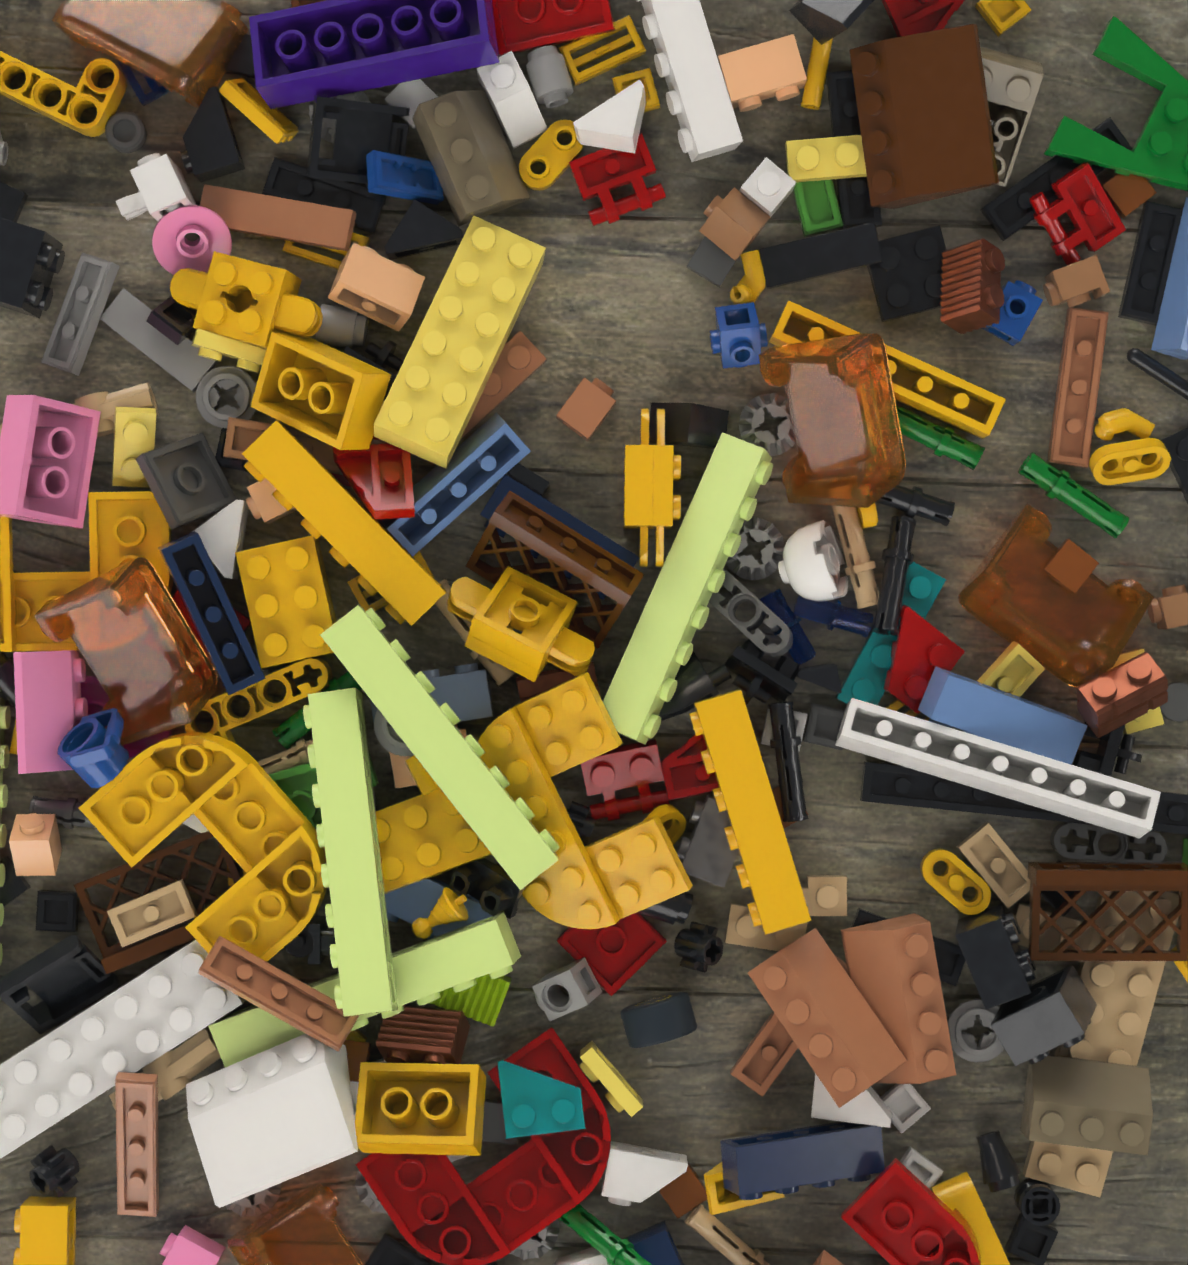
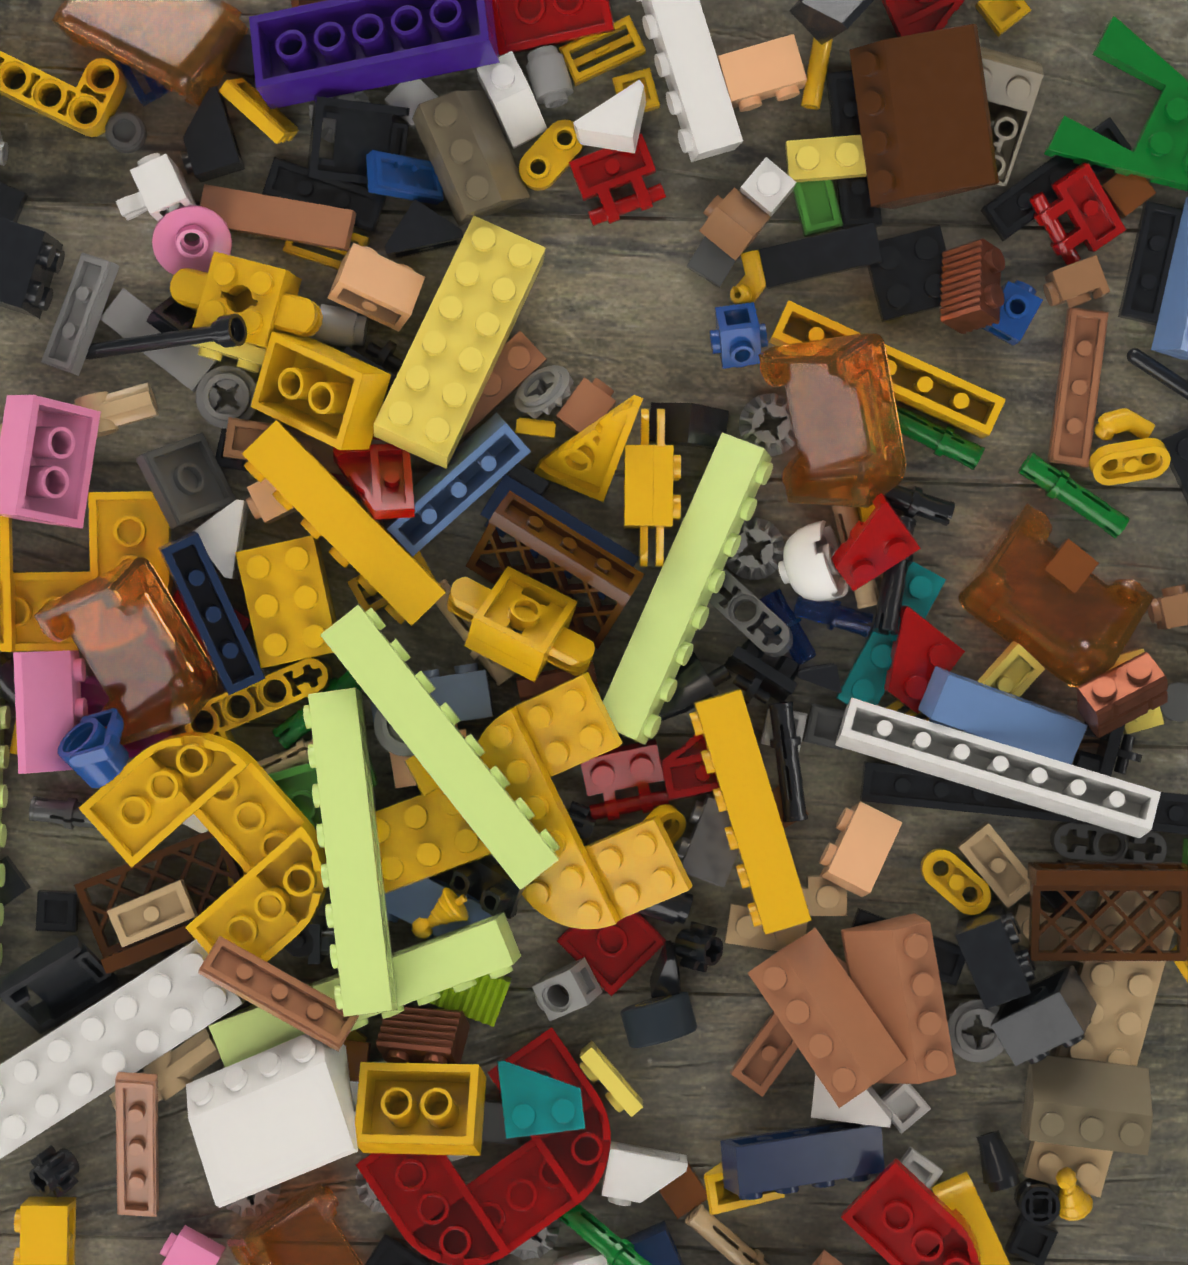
(35, 844): light nougat brick -> none
(132, 437): light yellow plate -> none
(225, 331): none -> black piece
(532, 394): none -> light grey gear
(536, 427): none -> yellow tile
(592, 456): none -> yellow wing
(666, 973): none -> black slope
(859, 849): none -> light nougat brick
(874, 545): none -> red wing
(1073, 1200): none -> yellow piece

